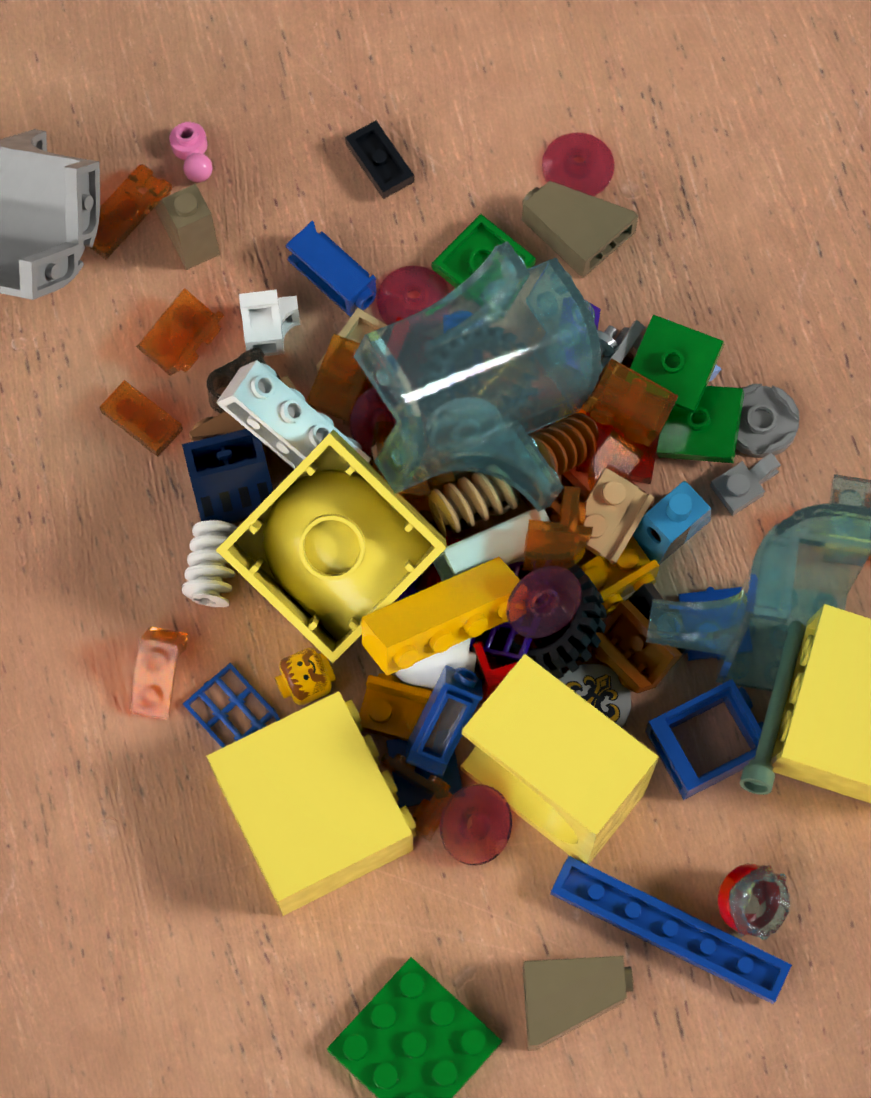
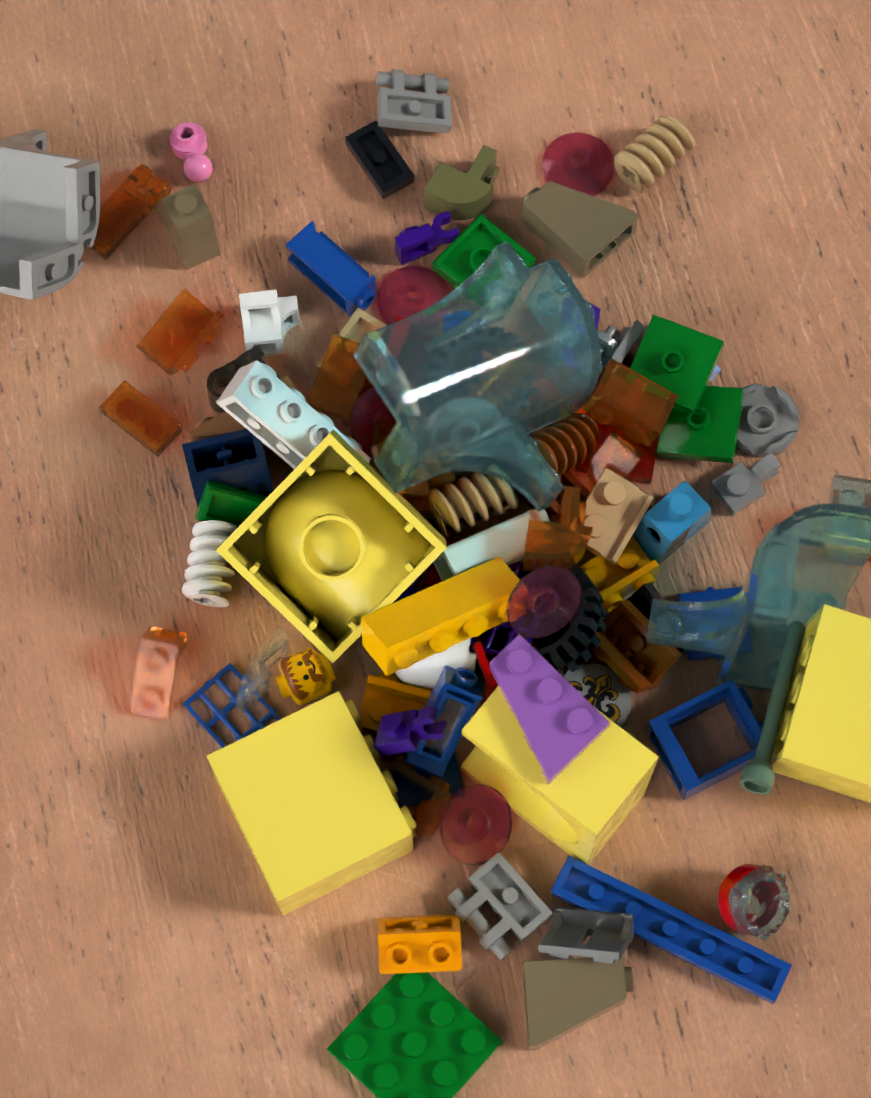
(226, 503): none -> green tile
(257, 675): none -> clear slope
(404, 729): none -> dark purple plate
(413, 109): none -> light grey plate
(419, 944): none -> light orange bracket
(421, 241): none -> dark purple plate
(463, 193): none -> olive brick
(510, 899): none -> light grey plate
(547, 707): none -> medium lavender wing
(570, 927): none -> dark grey piece
(652, 152): none -> tan piece

